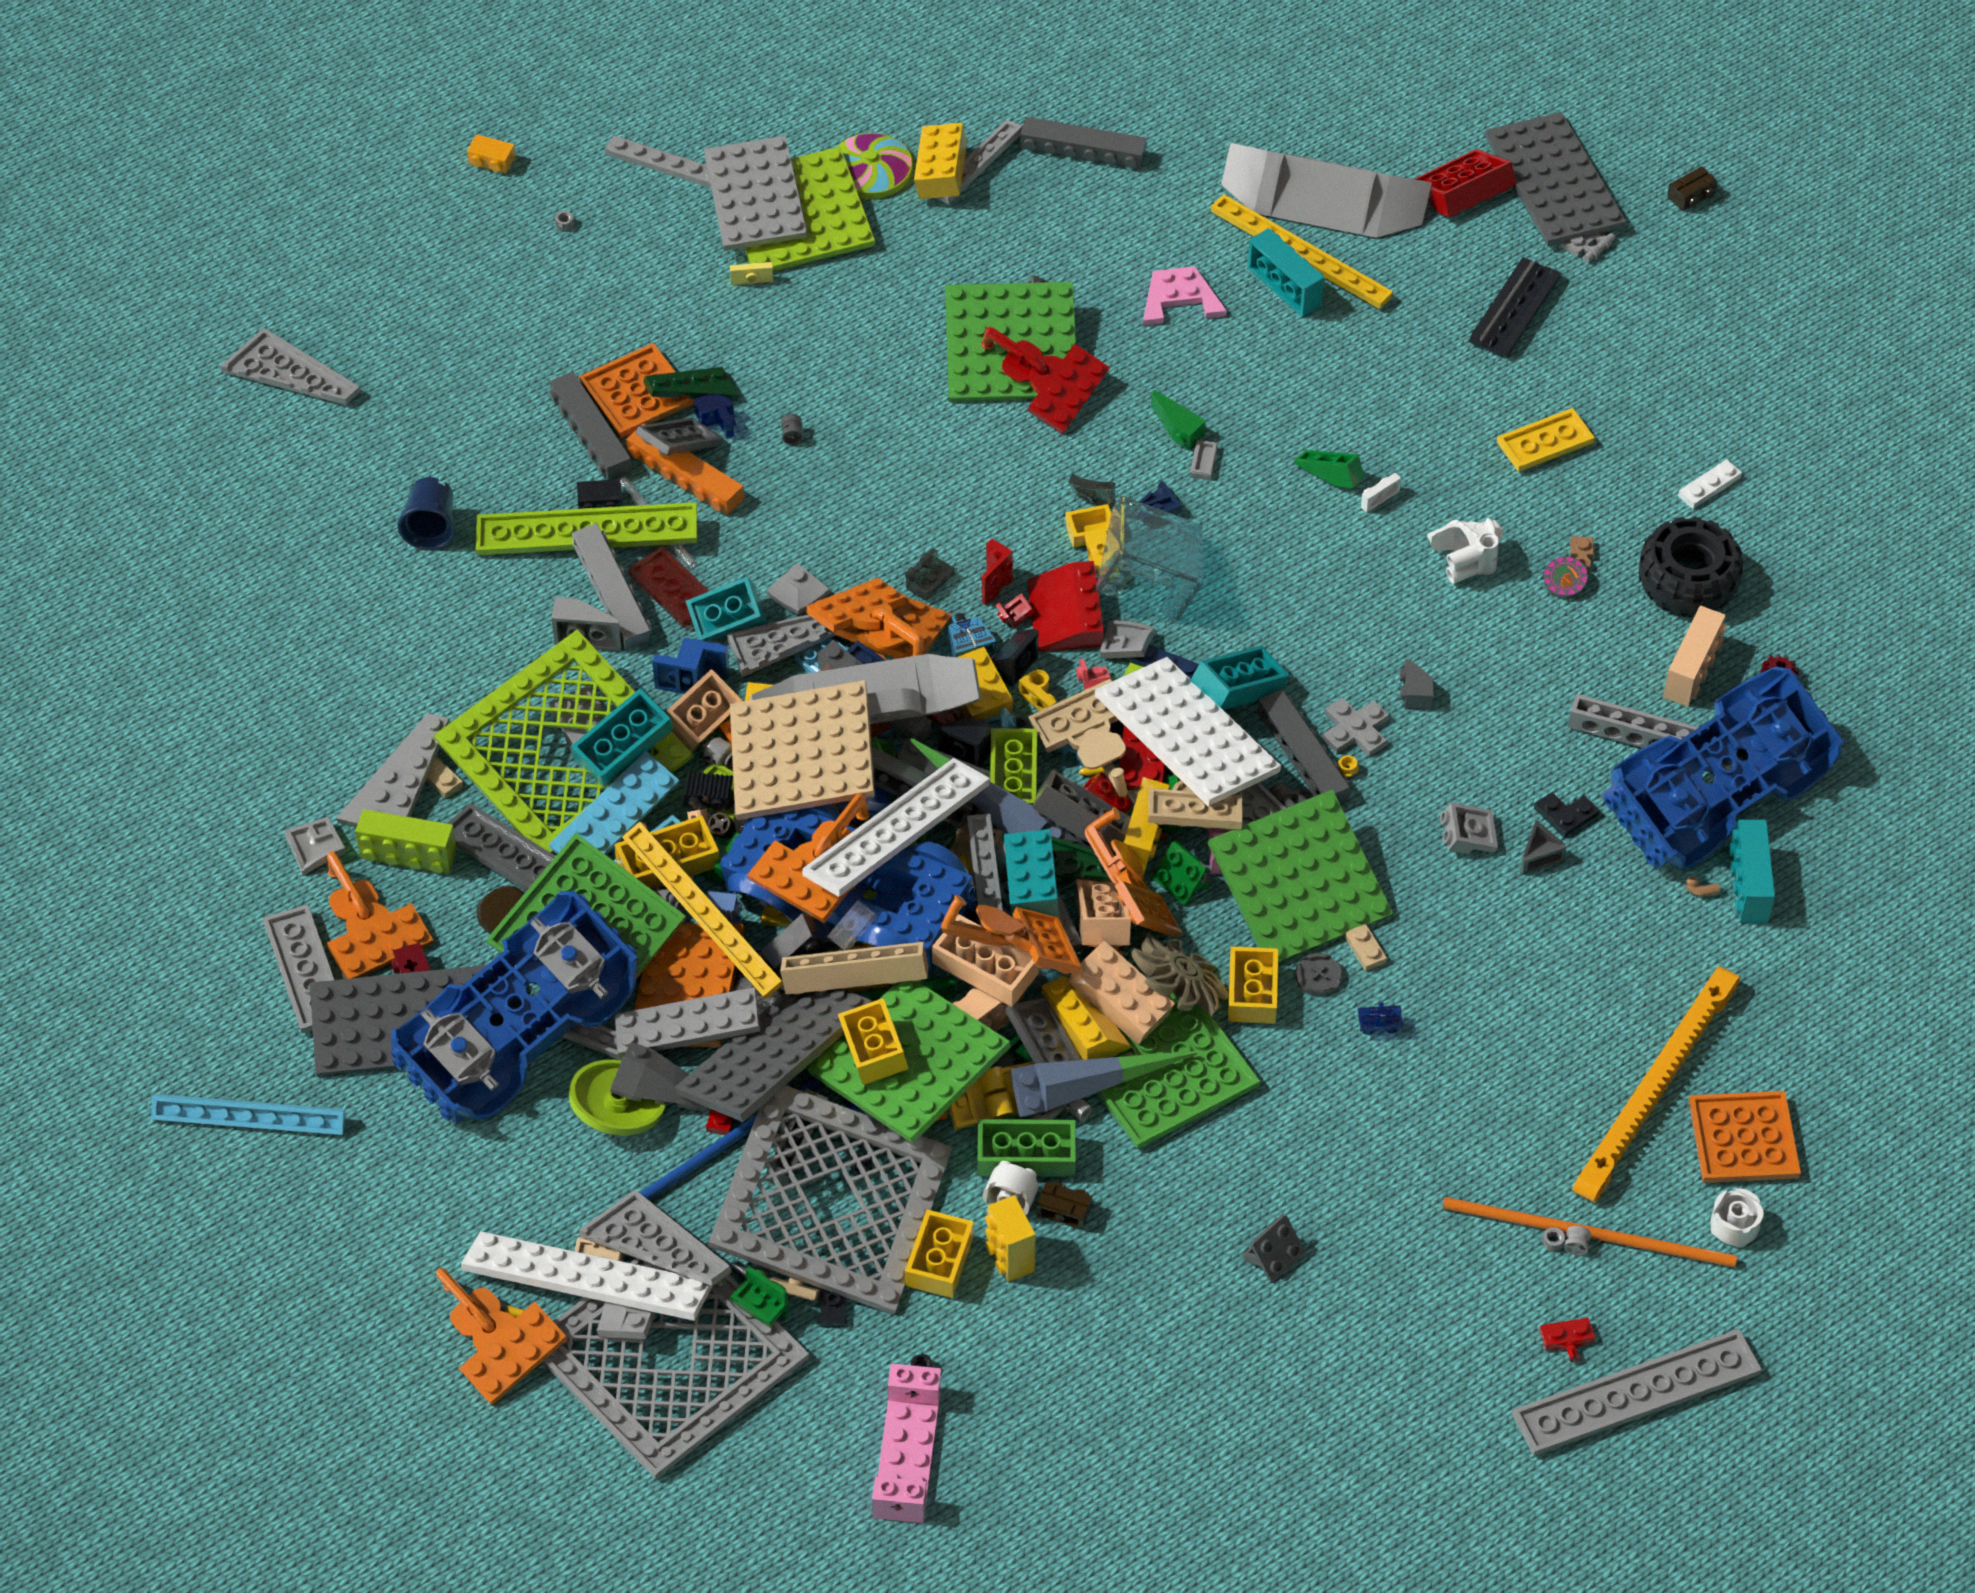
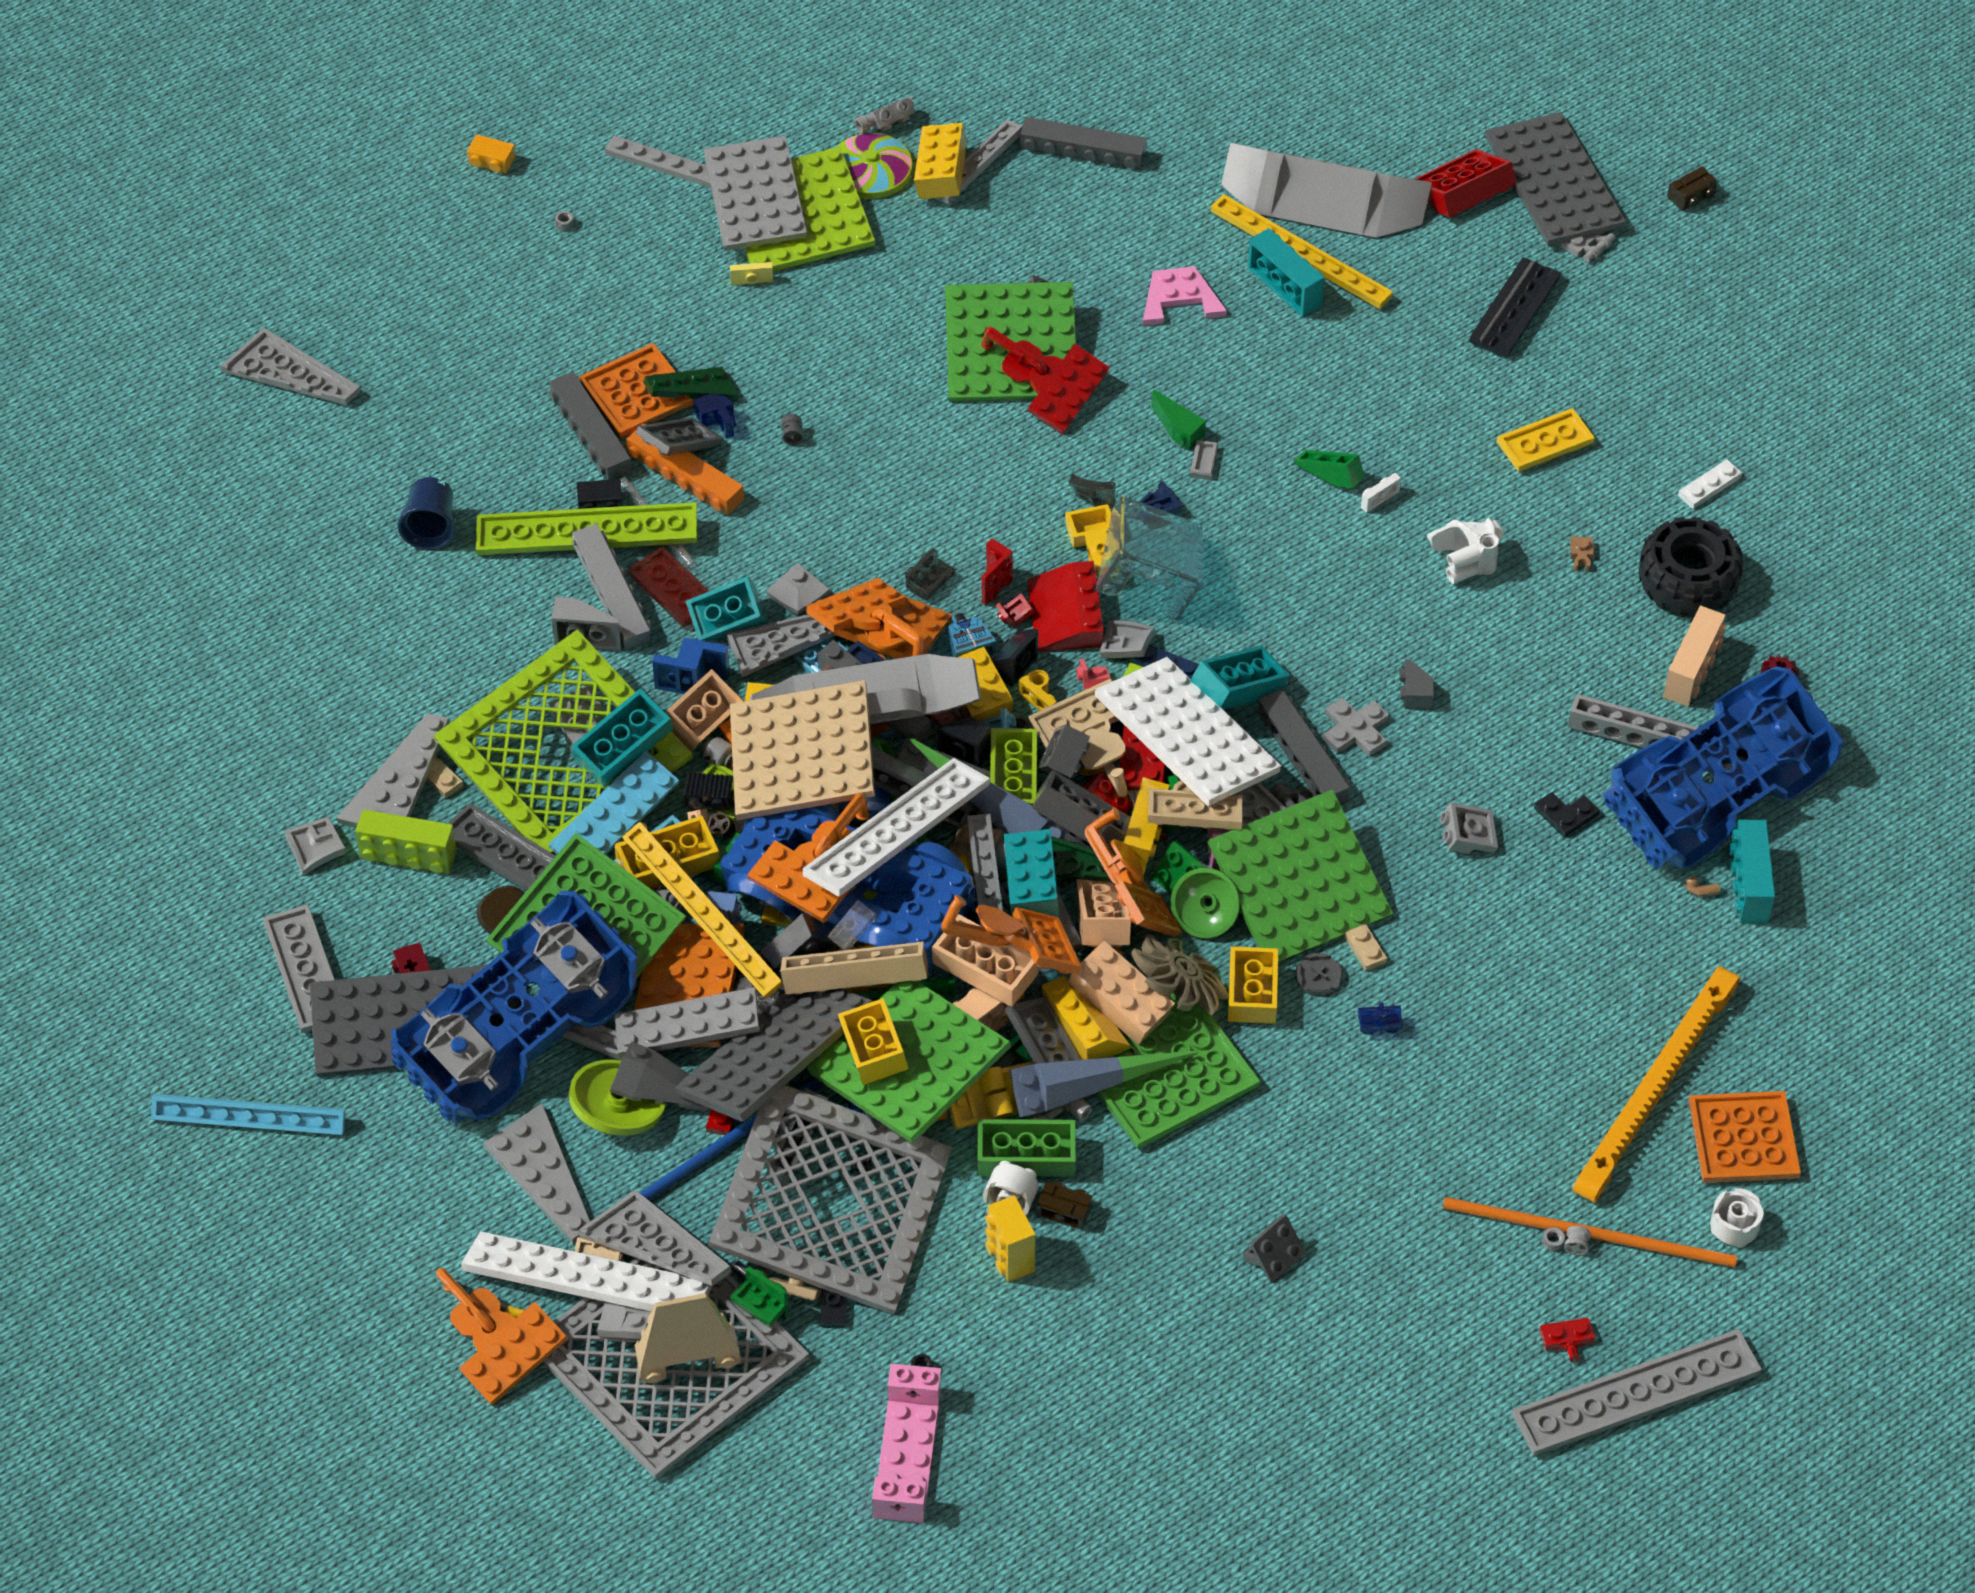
(369, 925): orange plate -> none
(537, 1165): none -> light grey wing
(682, 1333): none -> tan wedge
(886, 115): none -> light grey brick
(939, 1253): yellow brick -> none
(1064, 751): none -> dark grey slope
(1190, 905): none -> bright green dish
(1348, 761): yellow plate -> none
(1542, 849): dark grey slope -> none
(1565, 577): dark grey tile -> none

